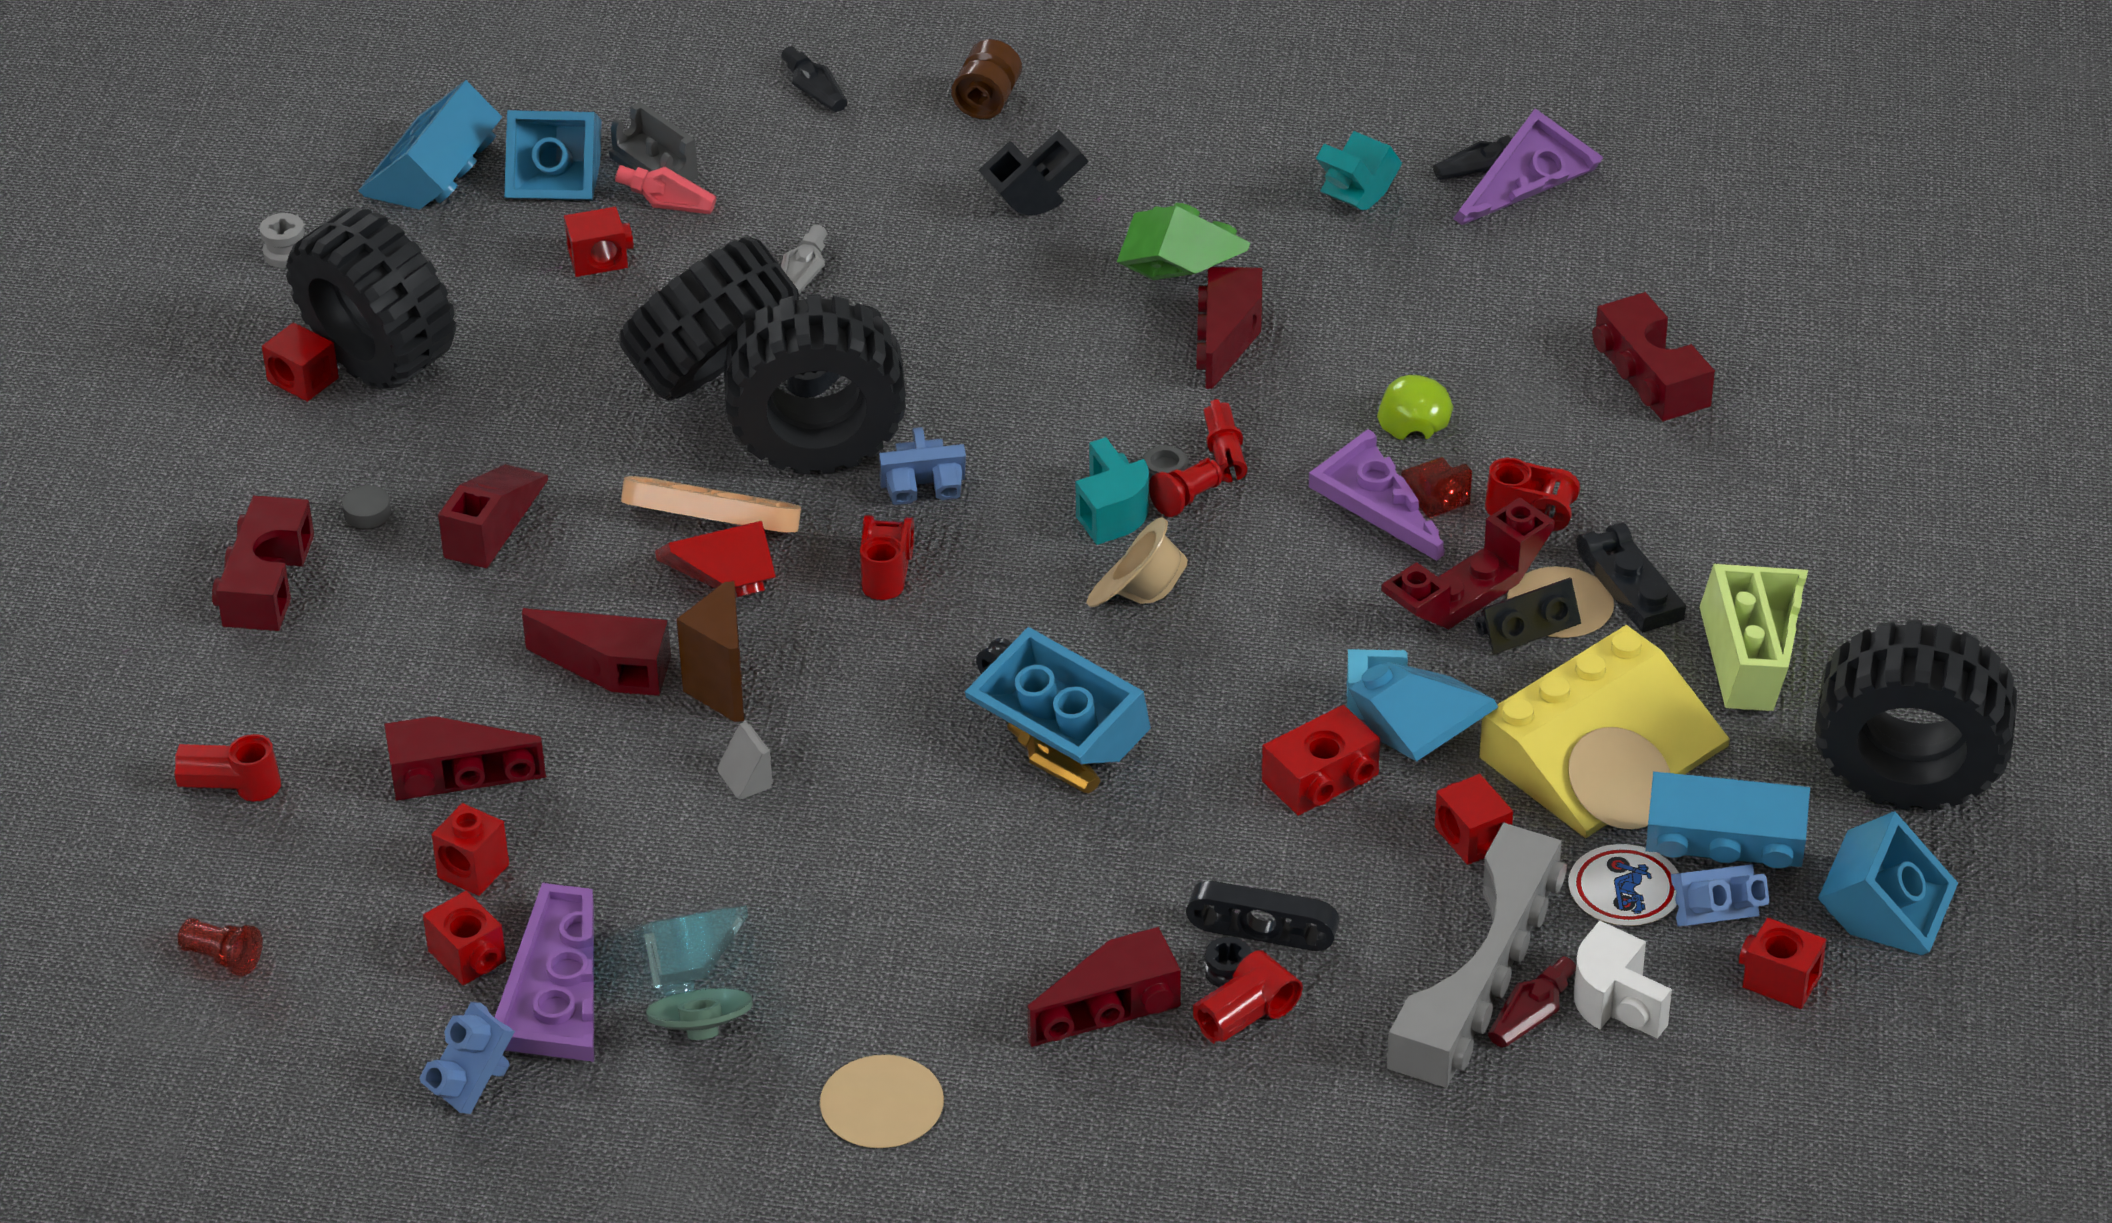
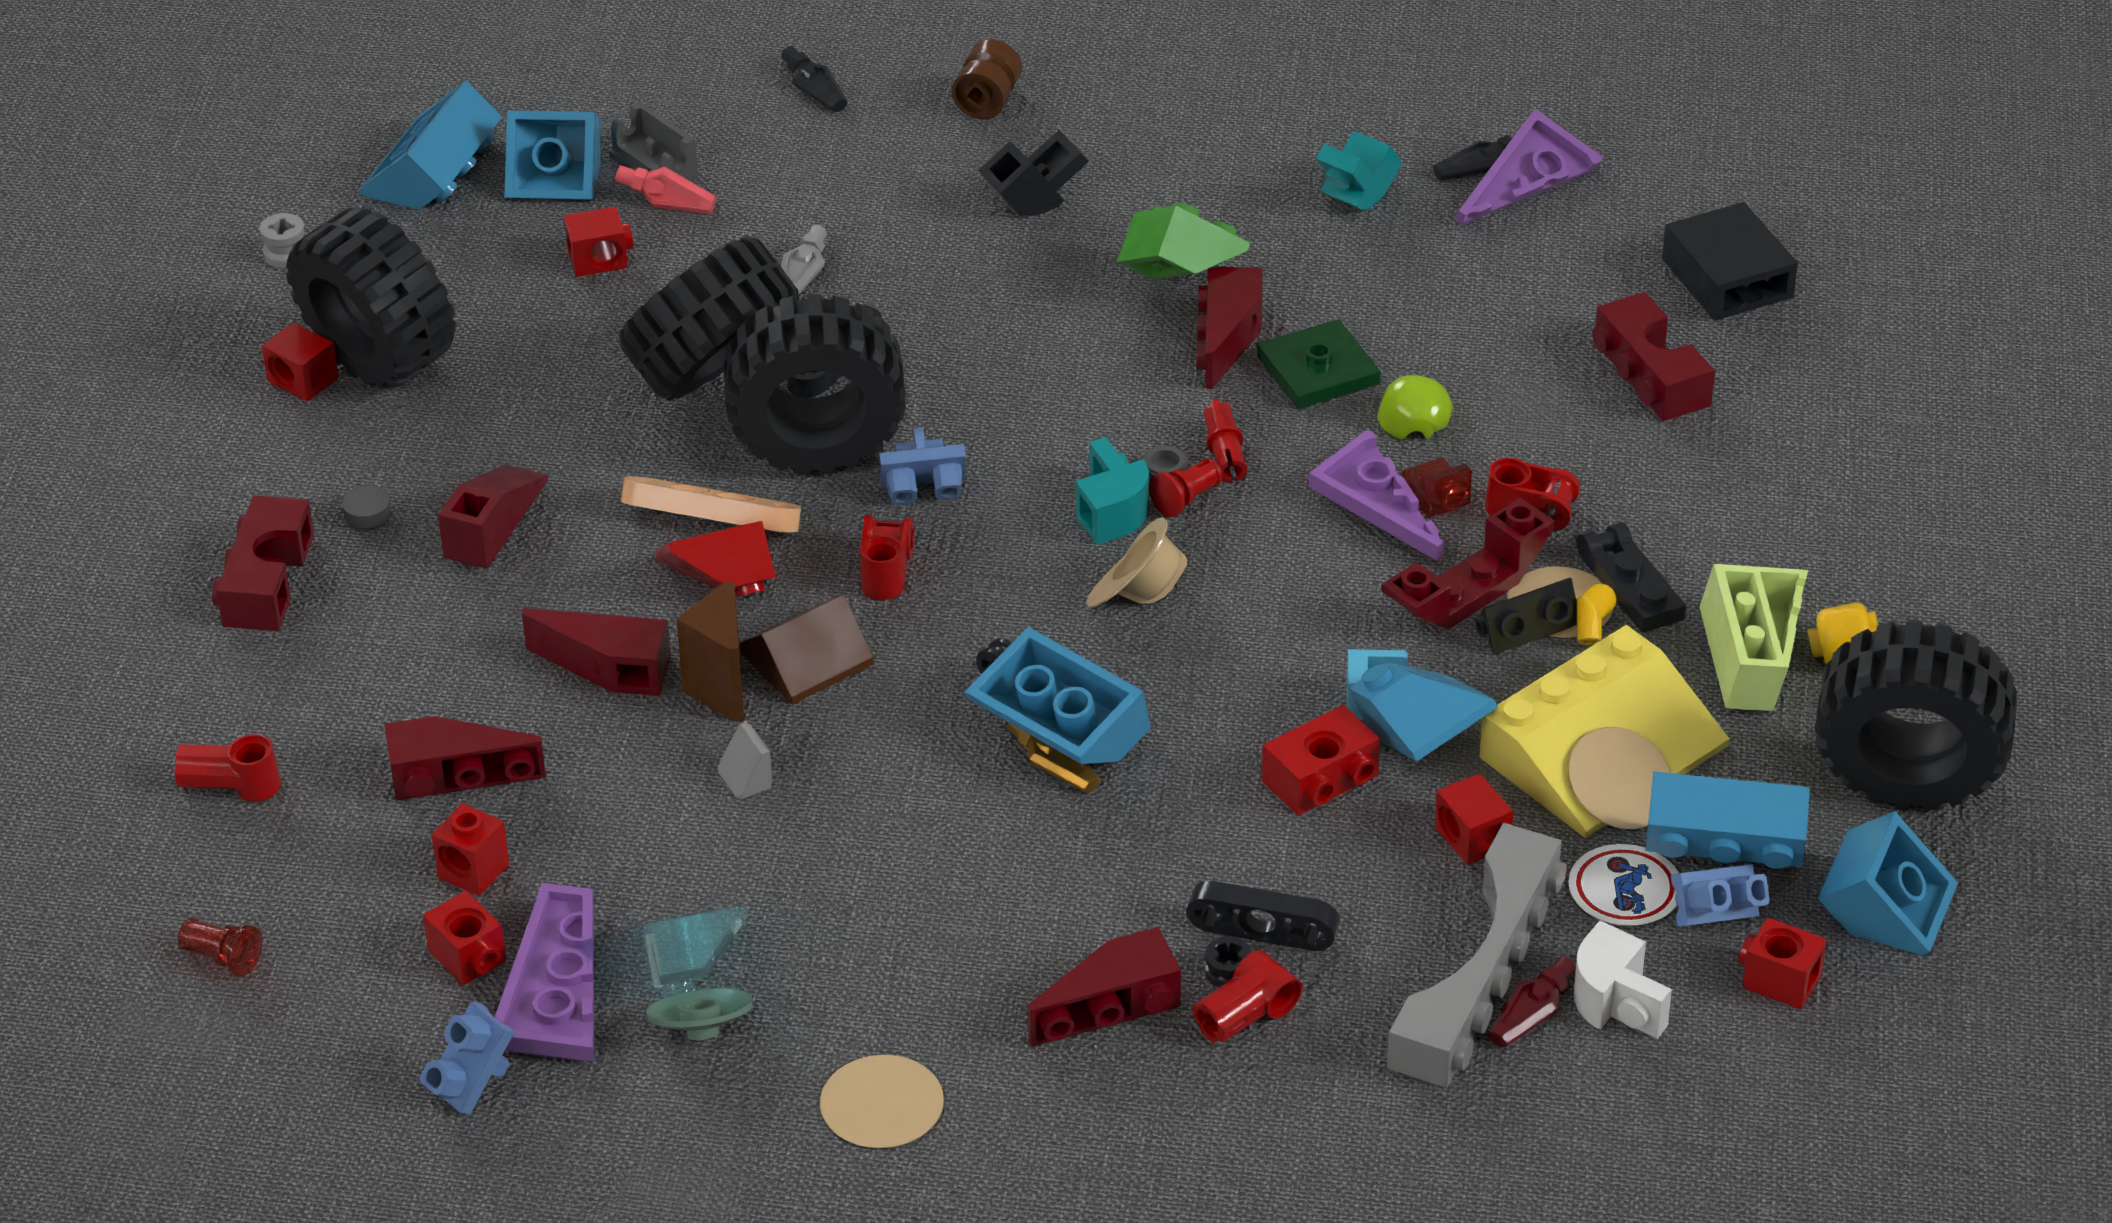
(810, 650): none -> reddish brown slope
(1318, 363): none -> dark green plate
(1591, 609): none -> yellow arm
(1729, 261): none -> black brick
(1837, 626): none -> yellow head

